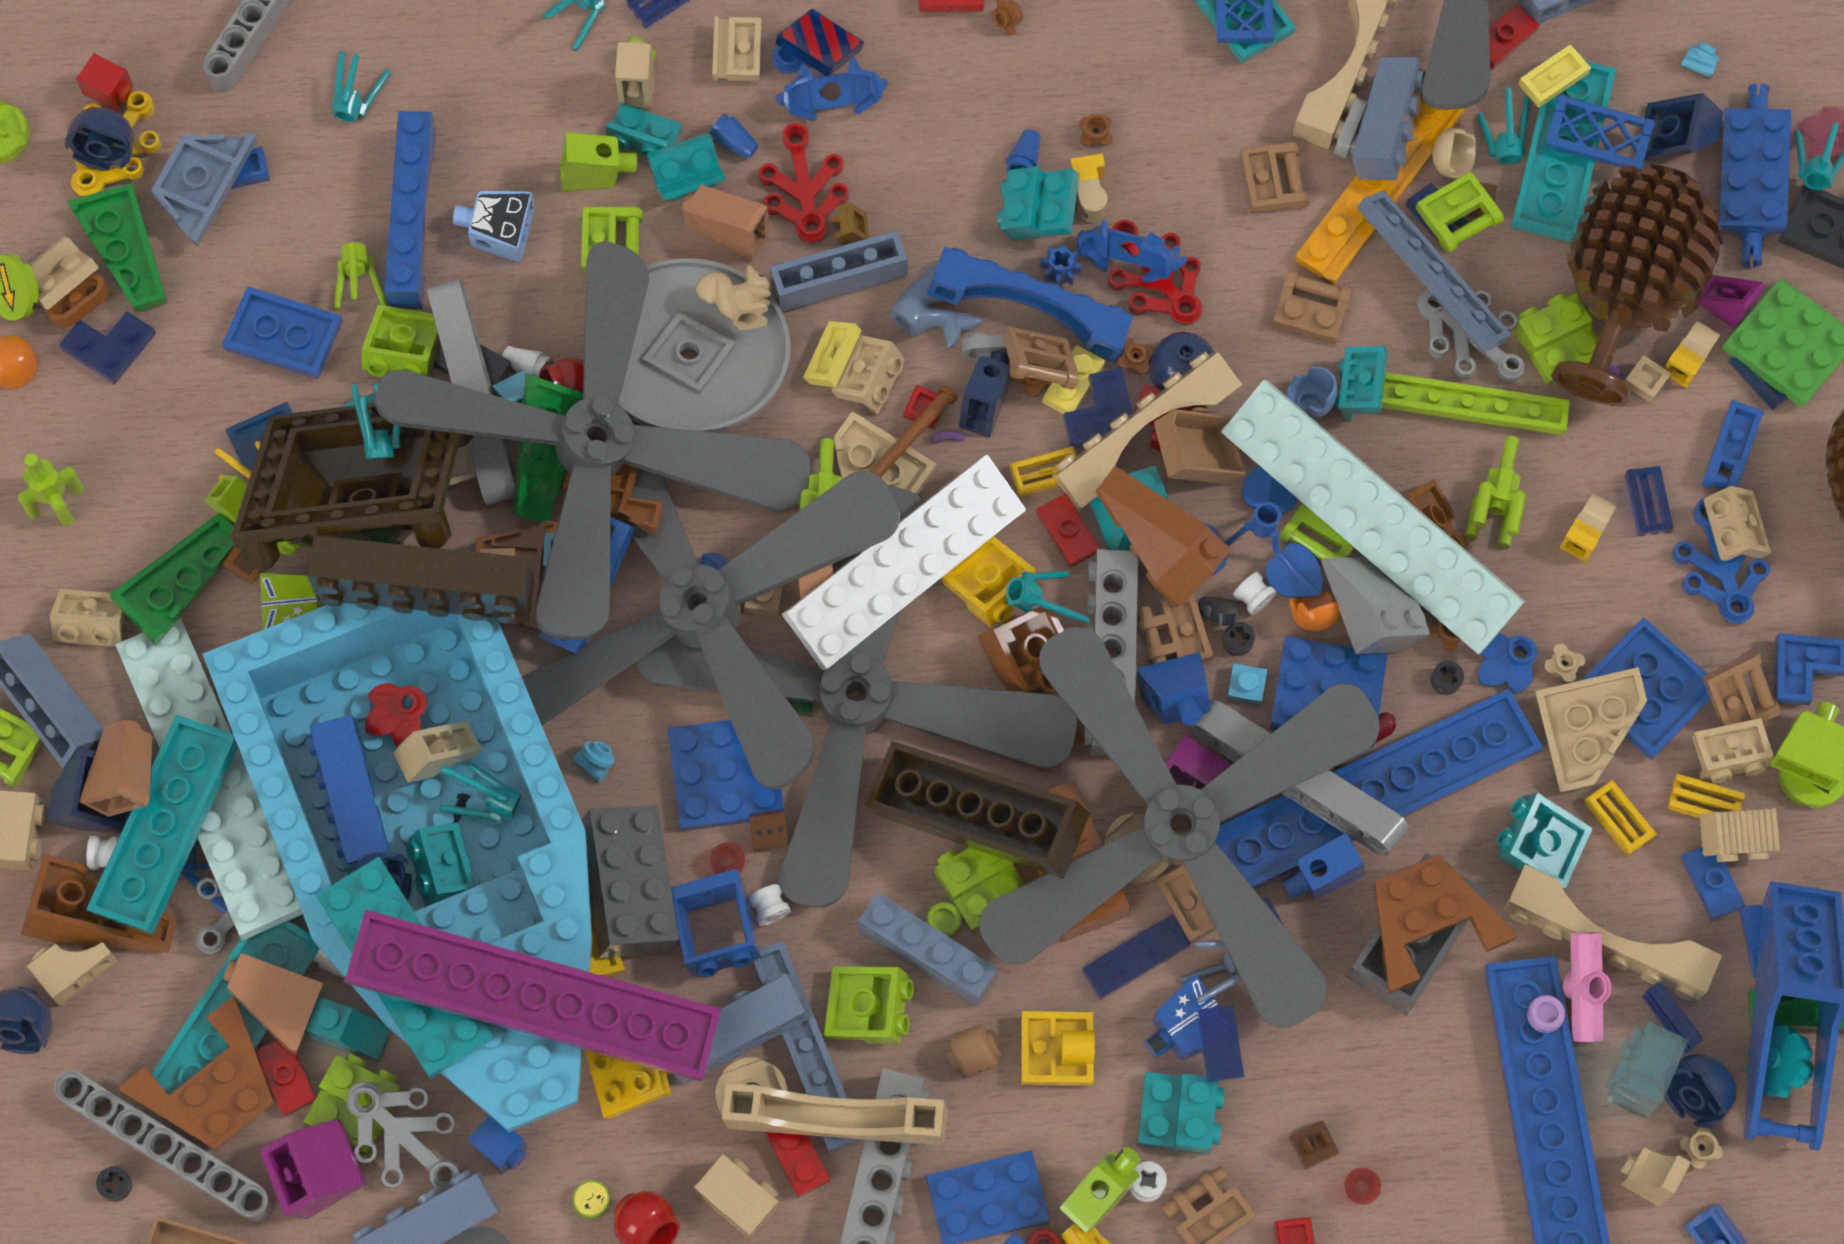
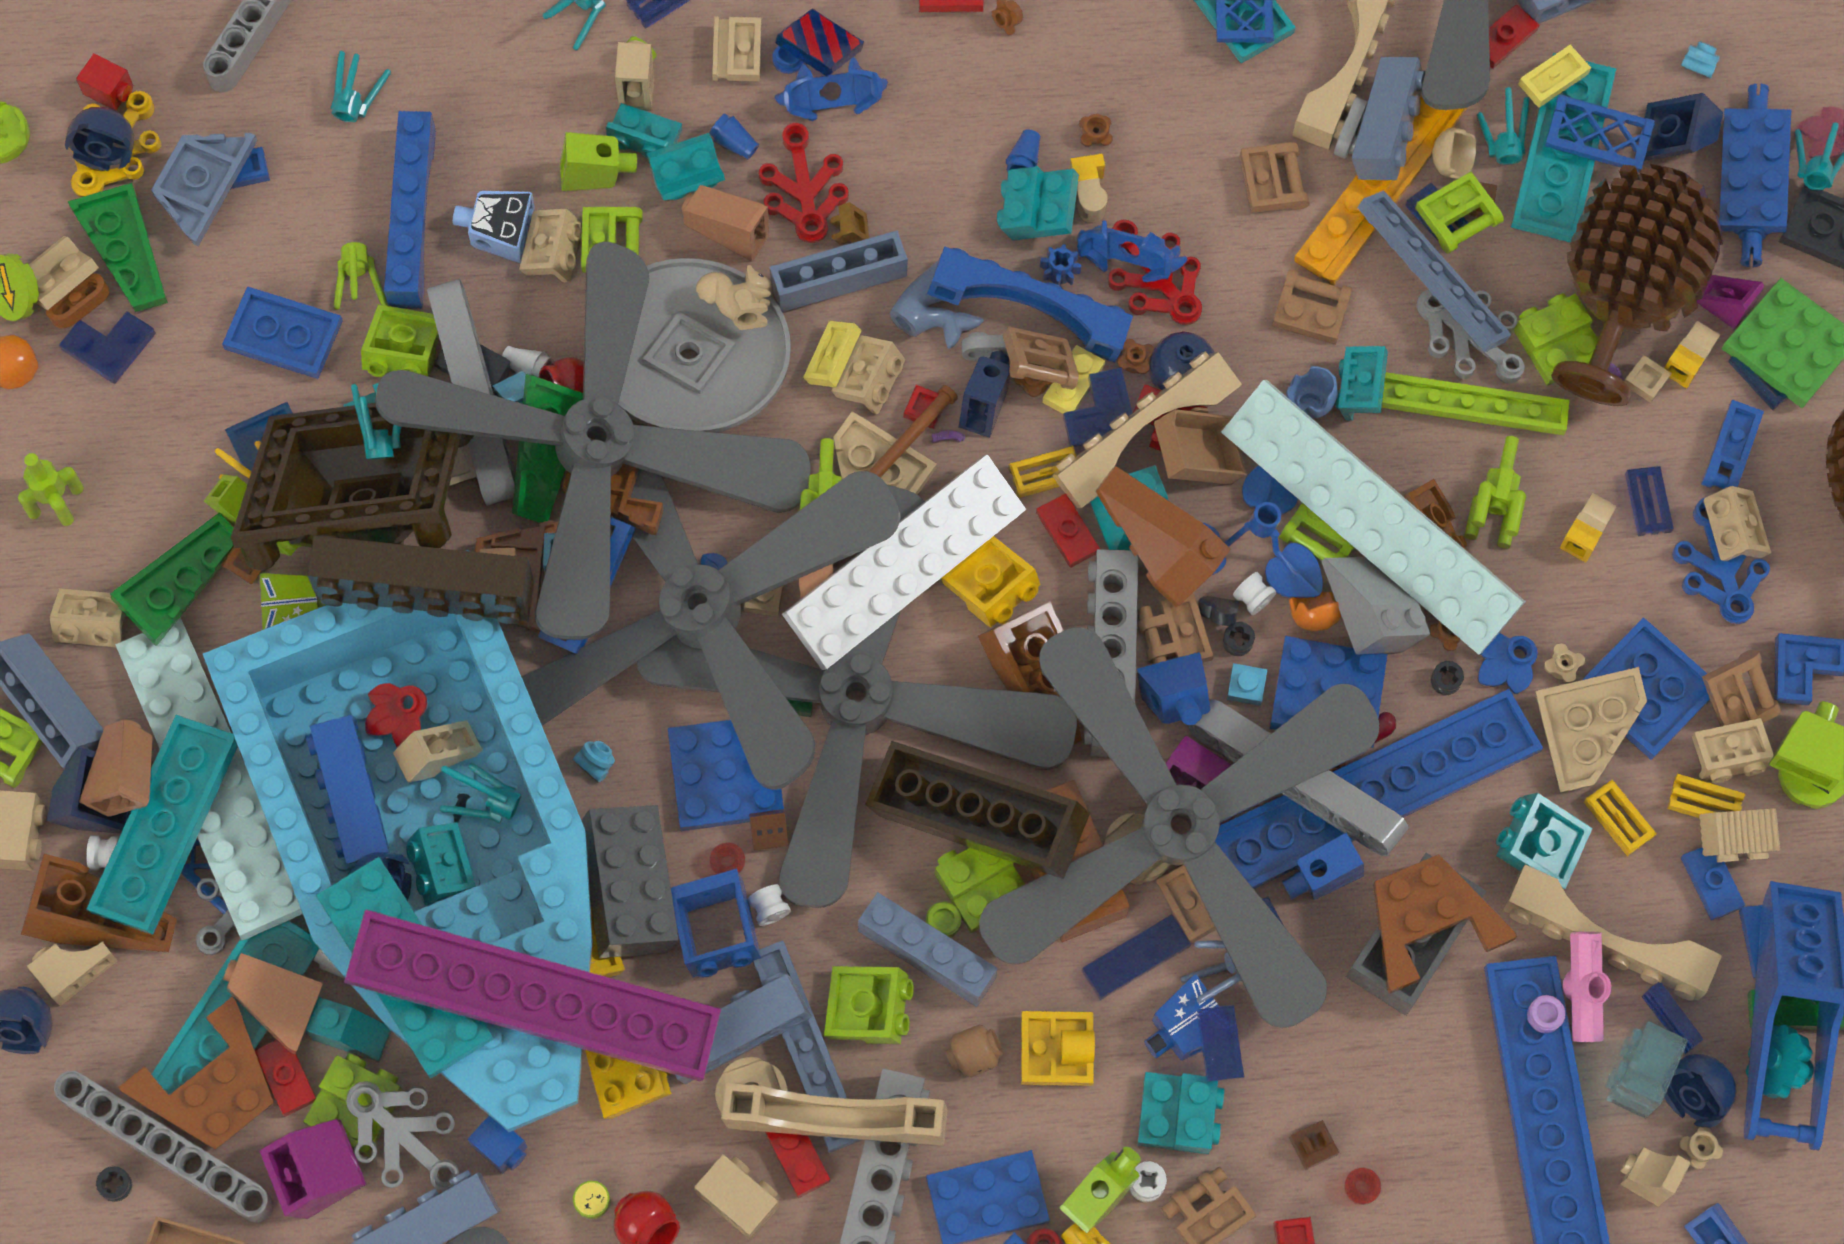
(552, 244): none -> tan bracket
(1026, 593): teal plant -> none

